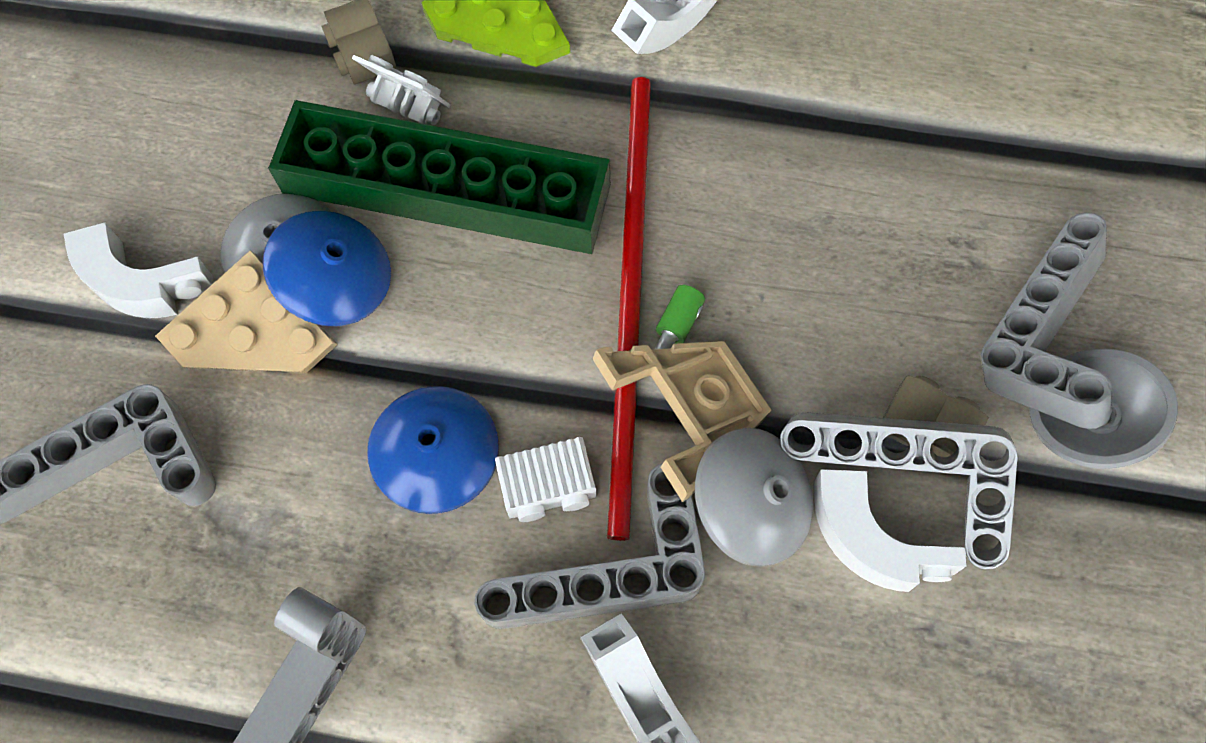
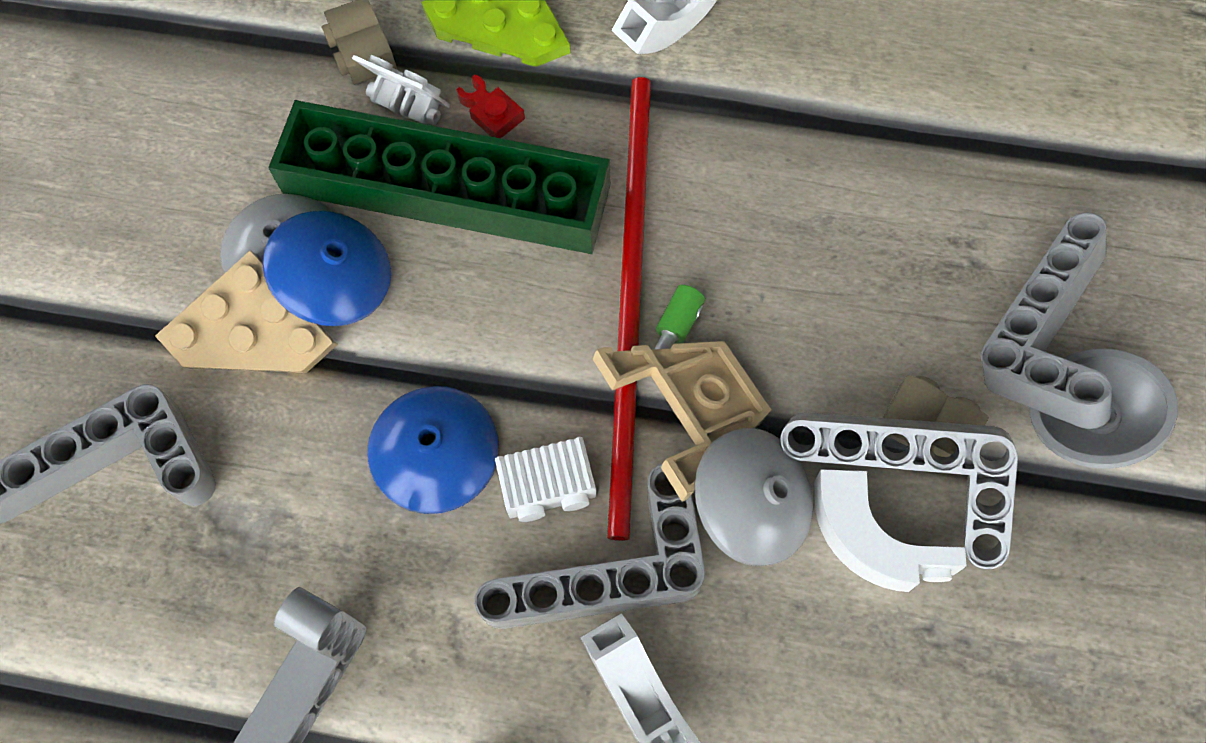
(150, 293): white arch -> none
(491, 111): none -> red plate

